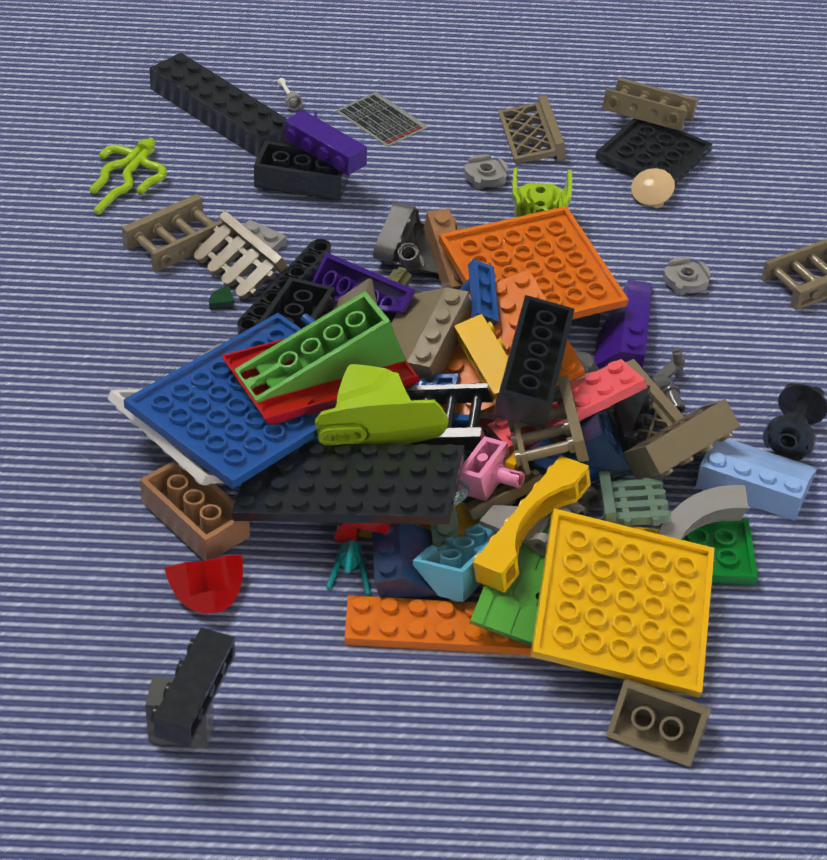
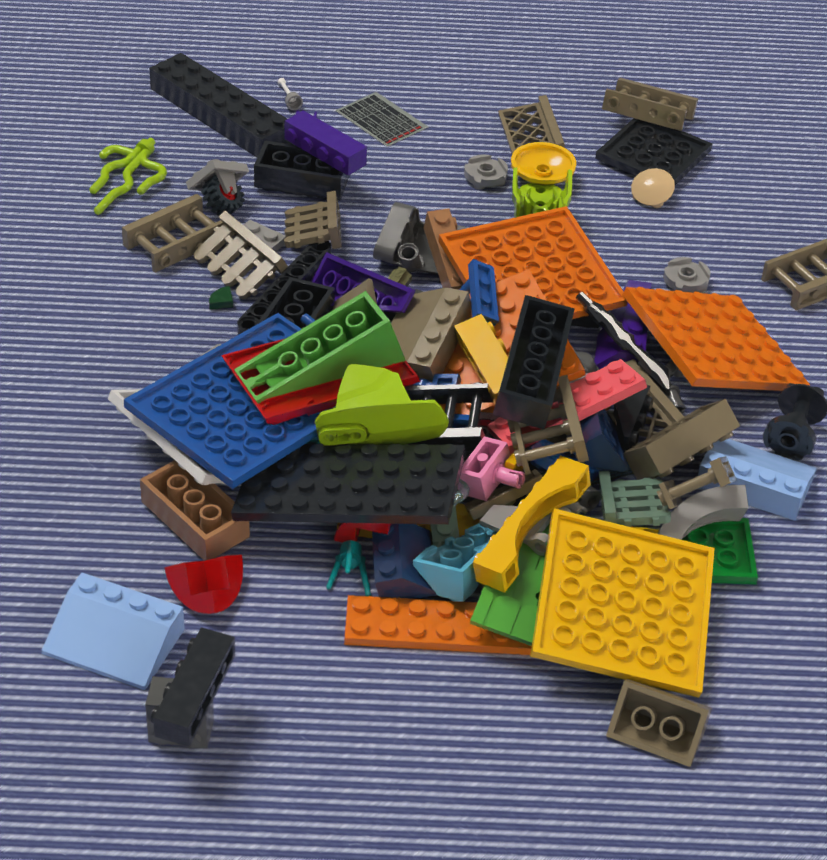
(114, 631): none -> light blue slope
(219, 185): none -> plate
(314, 223): none -> dark tan fence
(543, 163): none -> yellow dish
(625, 340): none -> black sword
(714, 339): none -> orange plate
(718, 473): none -> dark tan fence

